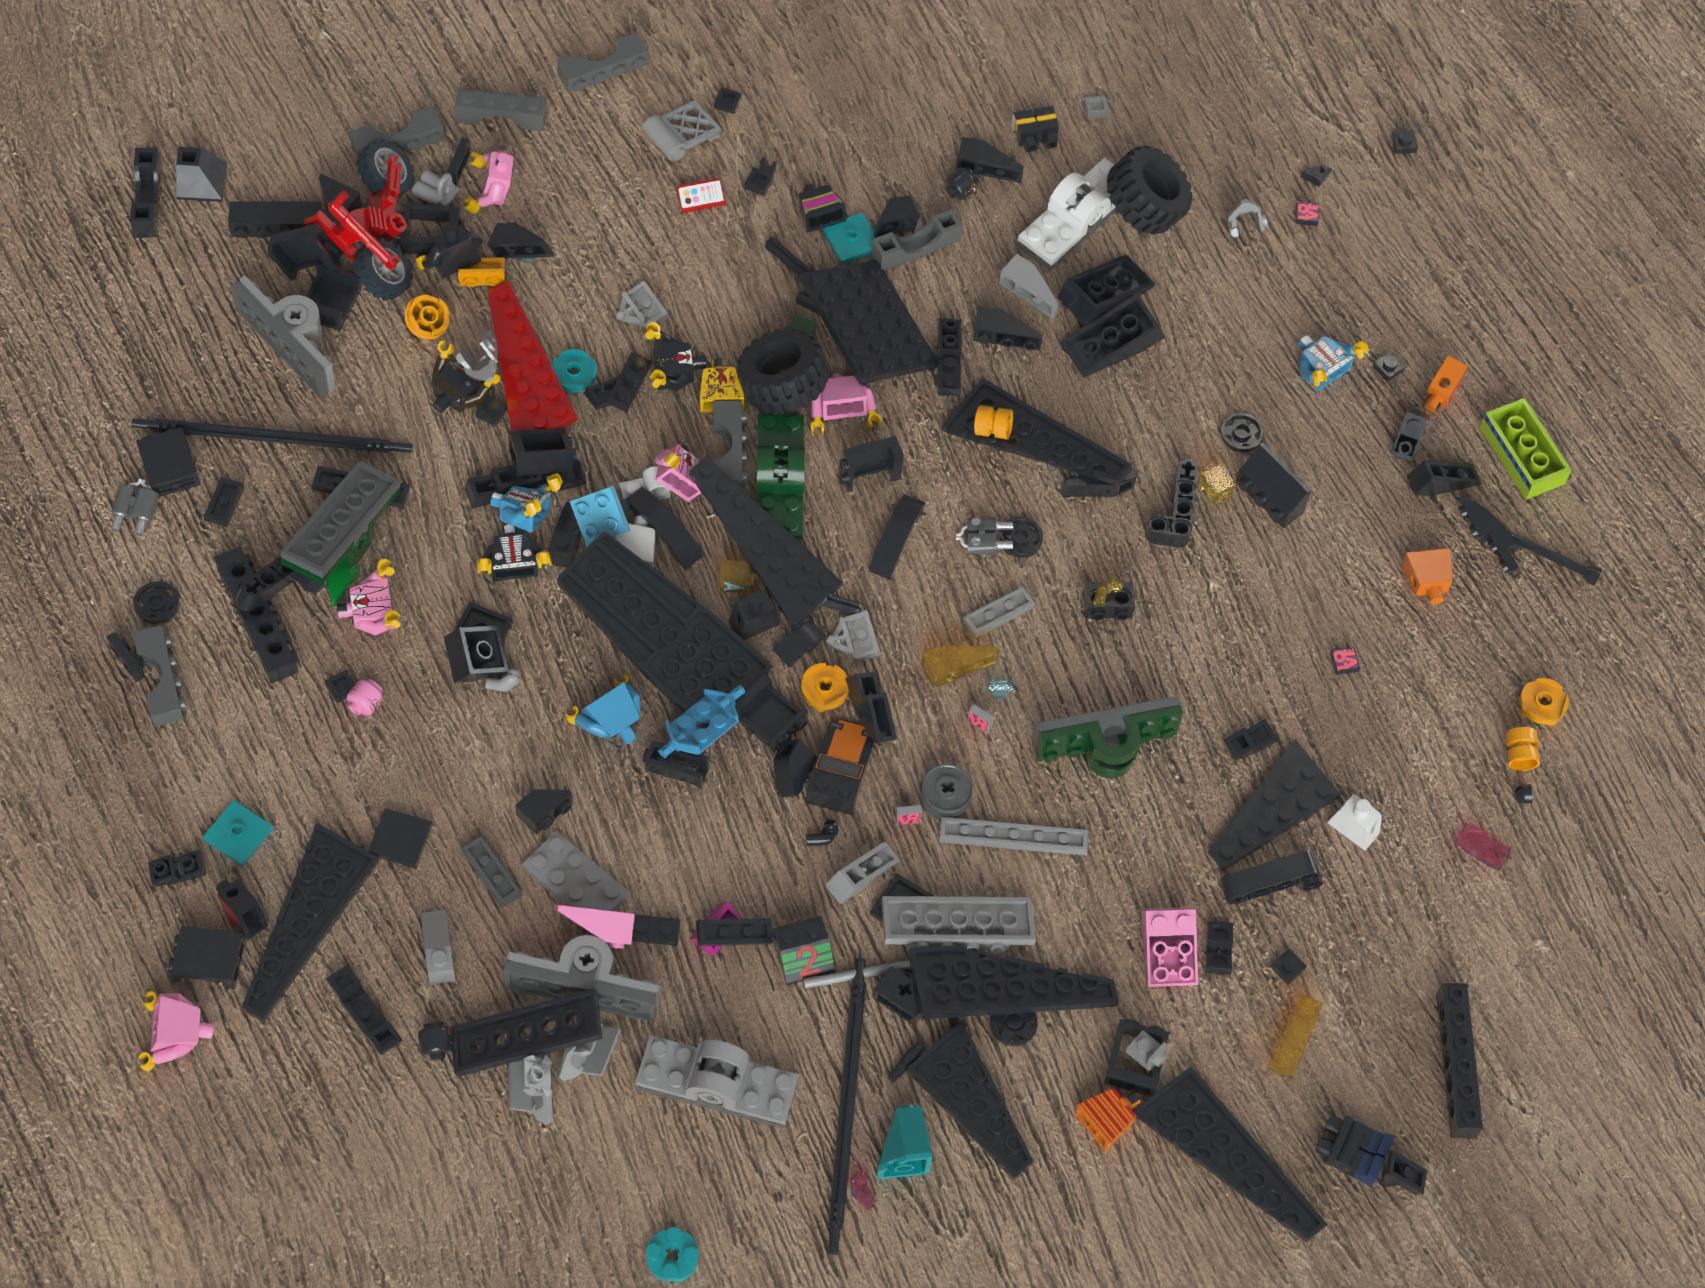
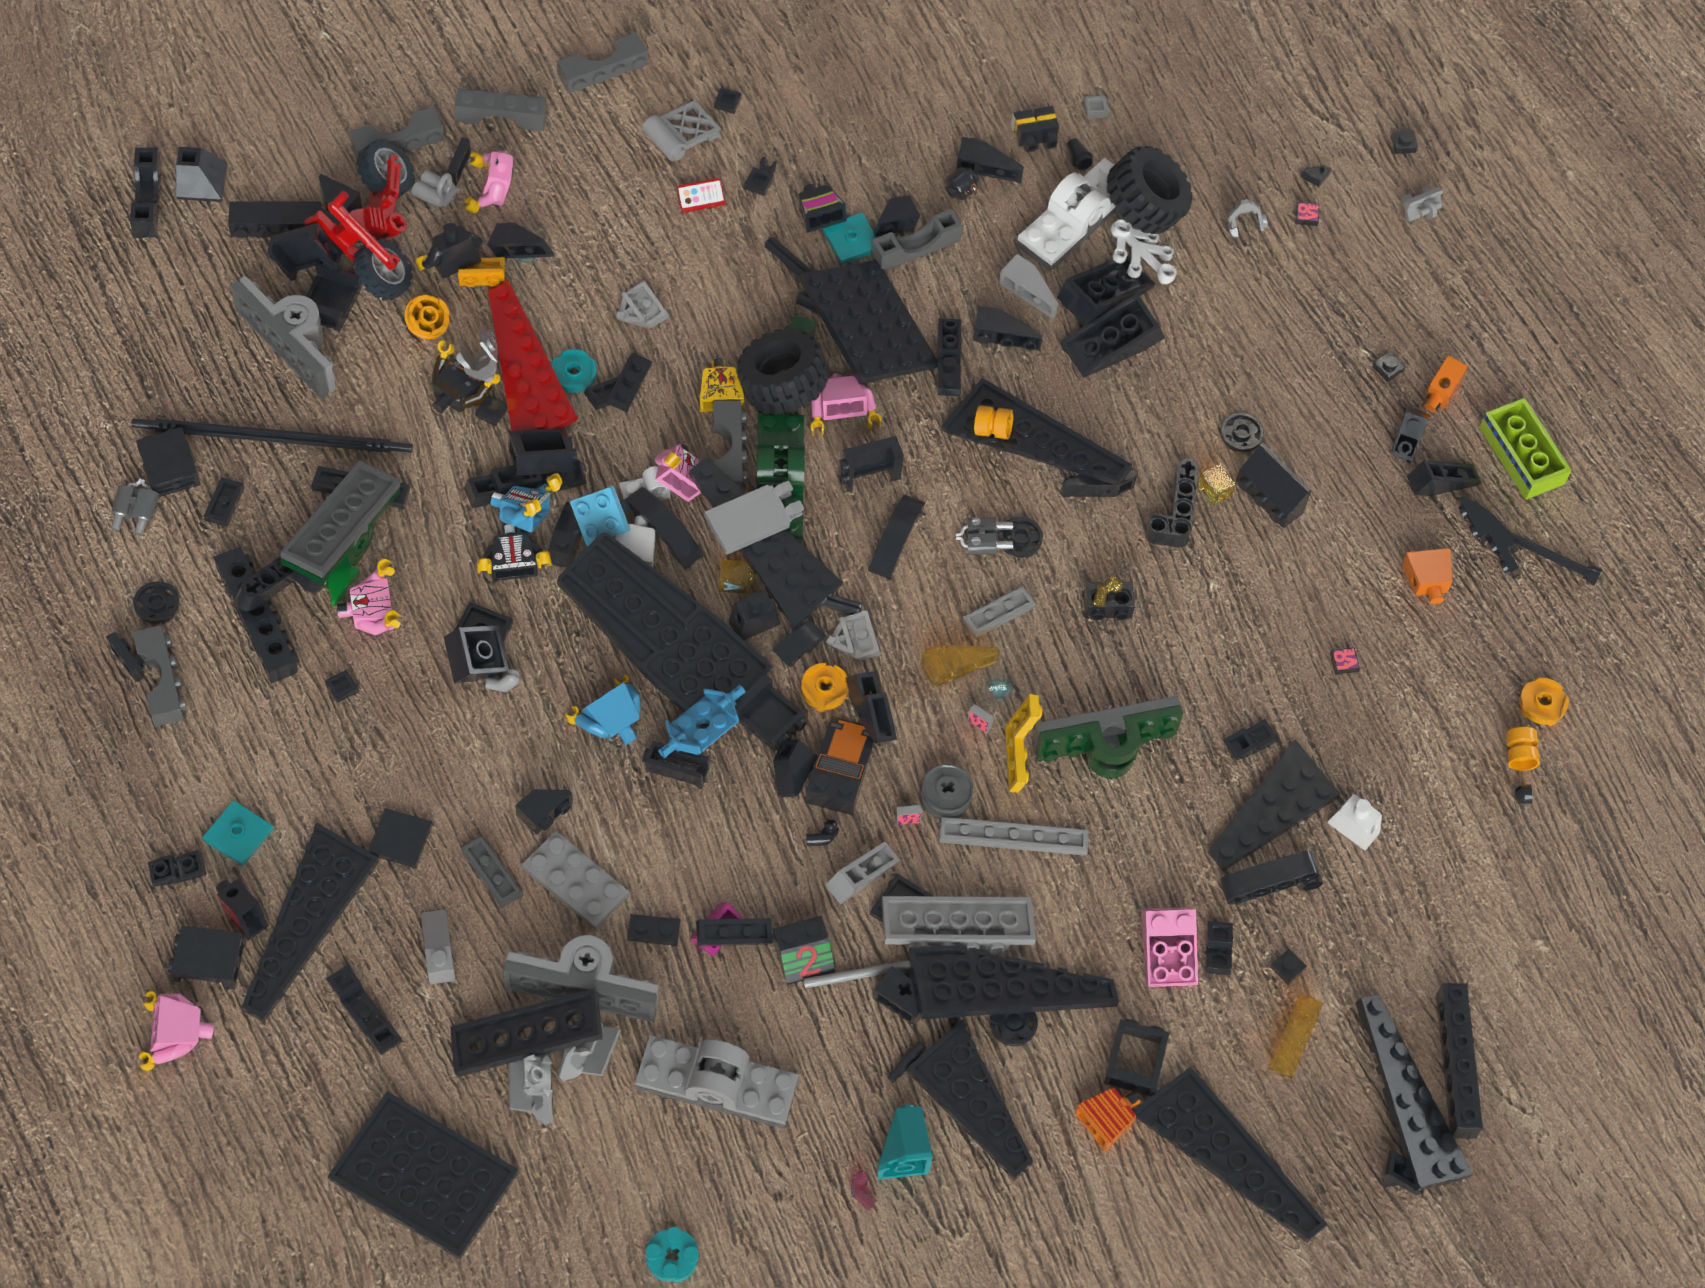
(364, 697): bright pink head -> none
(422, 245): black window -> none
(423, 1175): none -> black plate
(435, 1040): black head -> none
(607, 925): bright pink slope -> none
(672, 360): black torso -> none
(752, 516): none -> light grey tile
(846, 1107): black axle -> none
(1015, 732): none -> yellow plate
(1079, 154): none -> black cone
(1125, 233): none -> white plant
(1147, 1051): light grey bracket -> none
(1327, 359): torso -> none
(1355, 1149): black hips -> none
(1422, 1129): none -> black wing
(1424, 204): none -> light grey hips
(1481, 847): clear pink slope -> none

